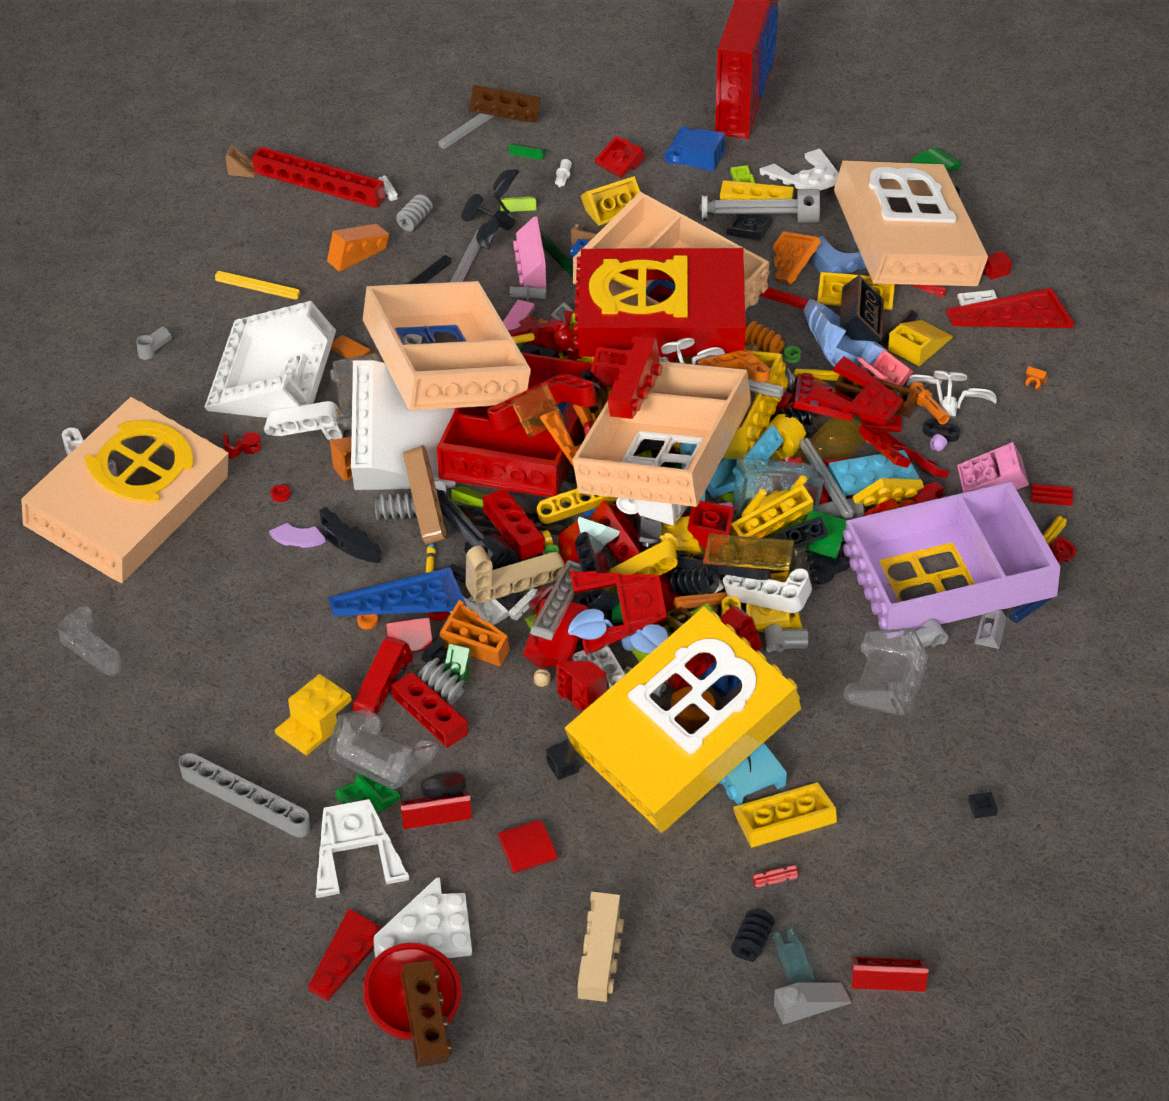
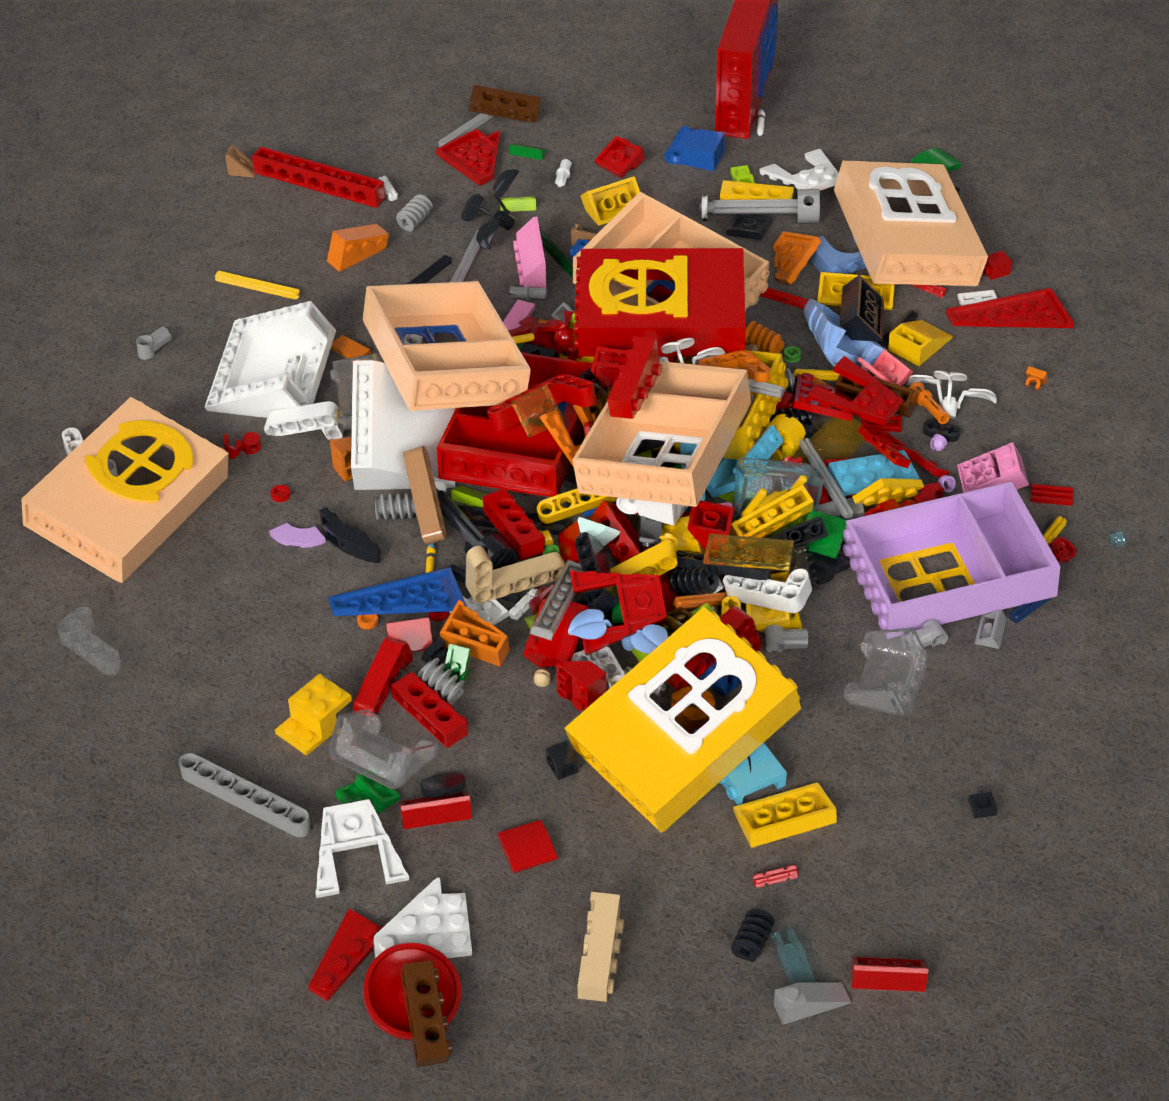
(473, 155): none -> red wing
(760, 125): none -> white piece
(949, 481): none -> lavender hinge
(1117, 539): none -> clear light blue hinge

